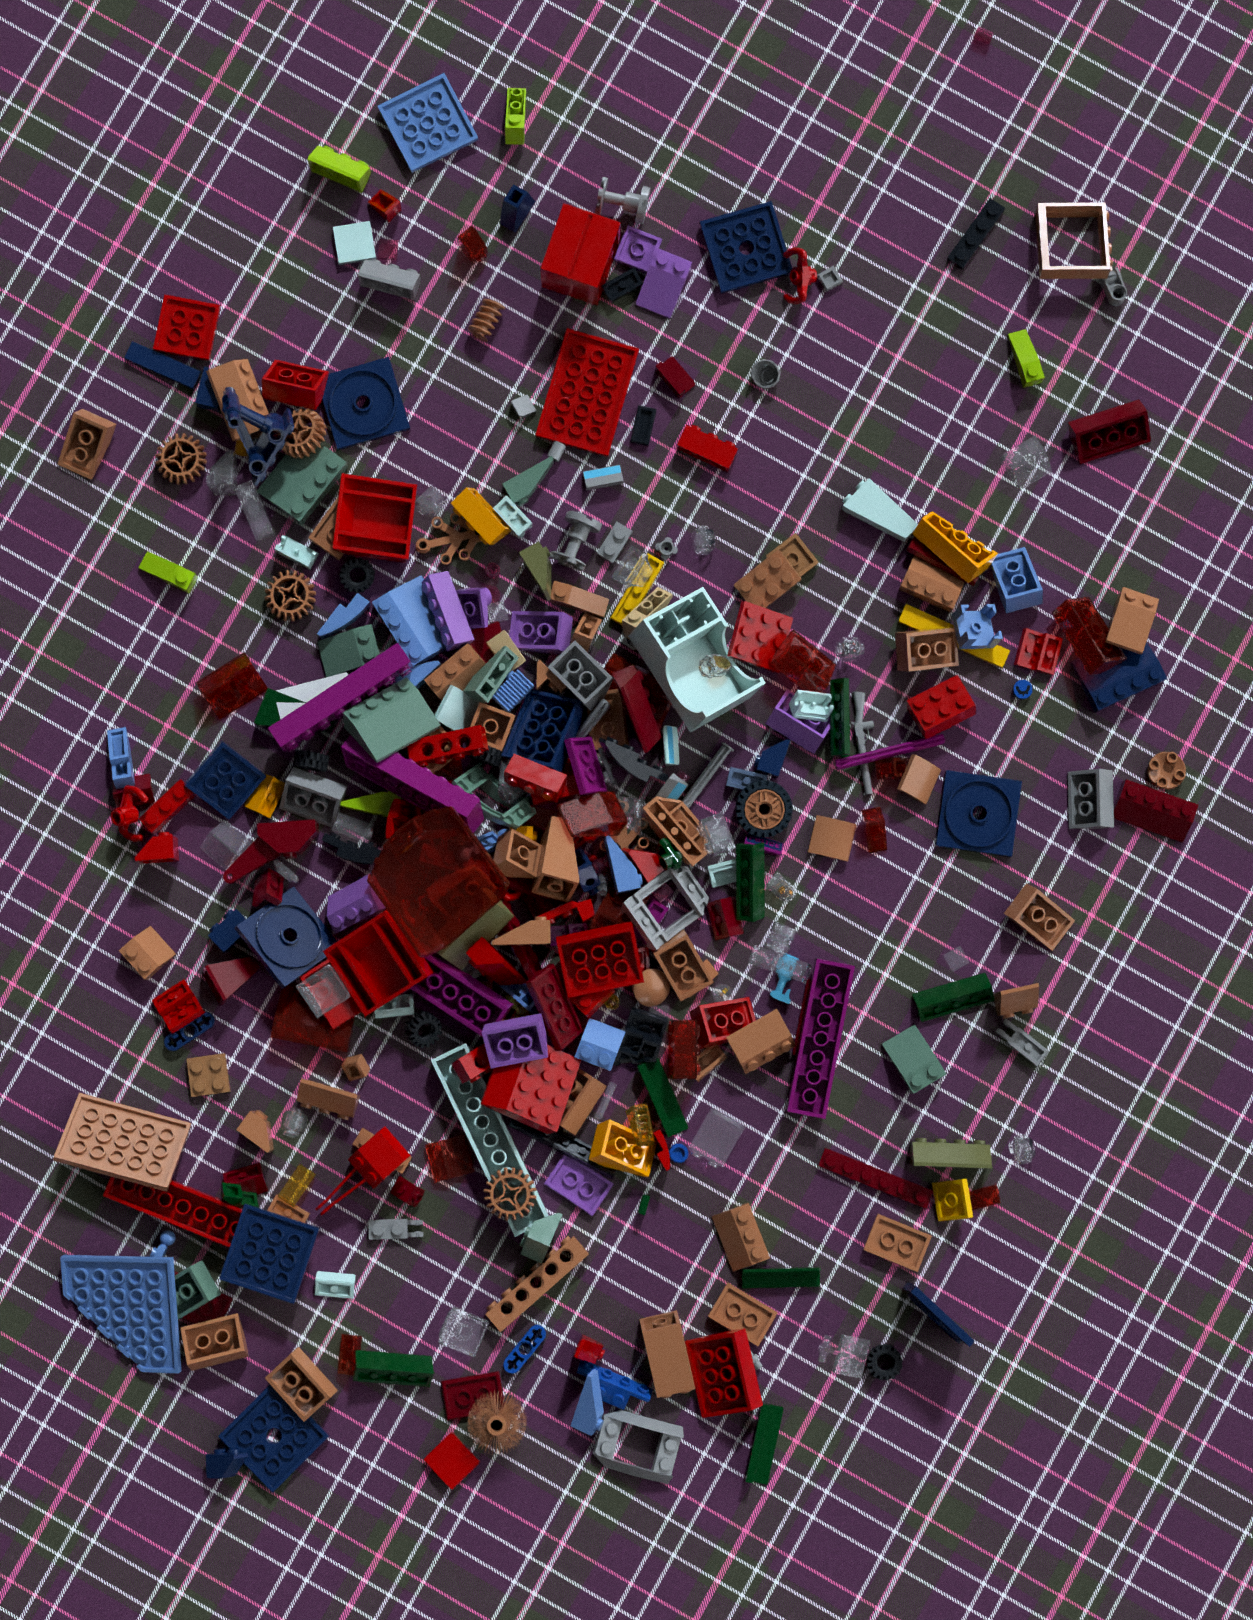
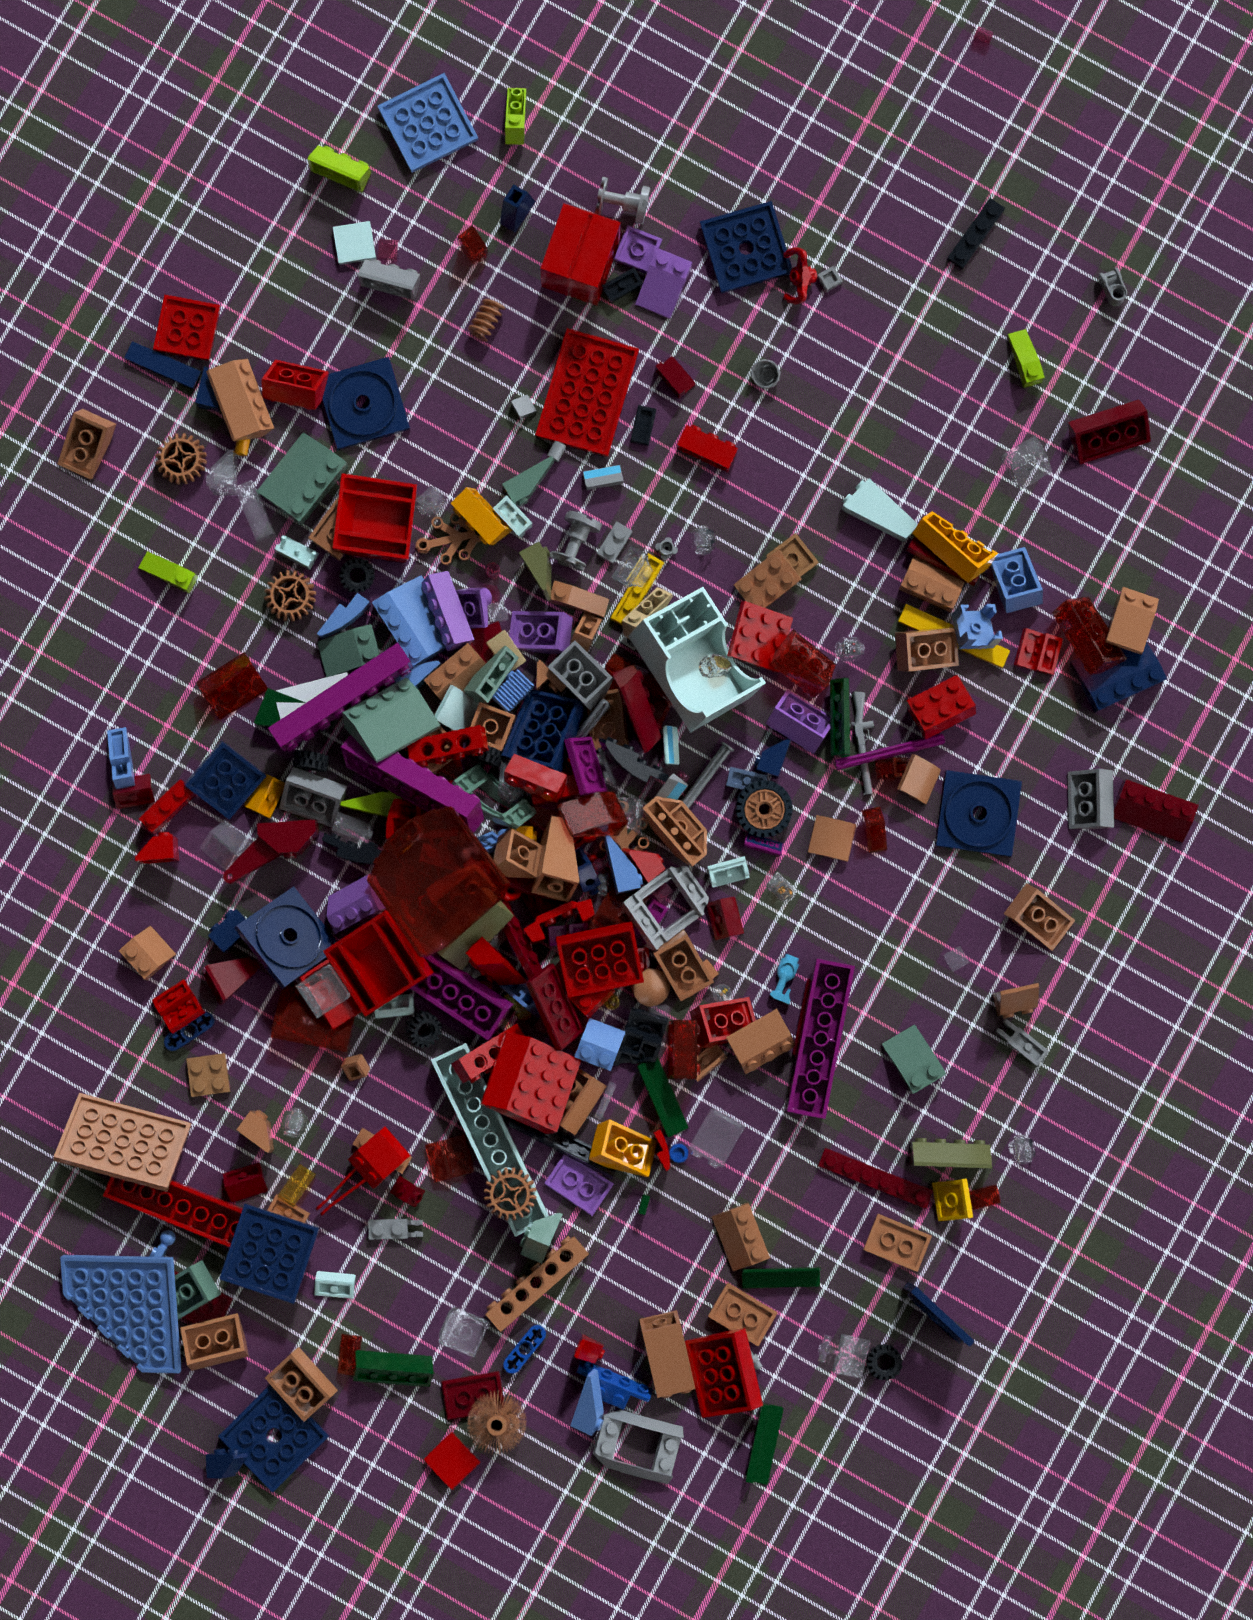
(128, 813): red piece -> none
(235, 1196): dark green slope -> none
(269, 887): dark red panel -> none
(273, 435): dark blue plate -> none
(285, 871): clear gear -> none
(305, 437): nougat gear -> none
(327, 1099): nougat slope -> none
(385, 205): red slope -> none
(515, 1040): medium lavender slope -> none
(531, 933): nougat slope -> none
(641, 1113): clear yellow slope -> none
(668, 857): dark green plate -> none
(716, 835): clear slope -> none
(750, 882): dark green panel -> none
(780, 938): clear wheel -> none
(780, 964): clear brick -> none
(811, 705): light aqua hinge -> none
(953, 997): dark green panel -> none
(1022, 689): blue tile -> none
(1057, 210): nougat window -> none
(1166, 770): nougat dish -> none

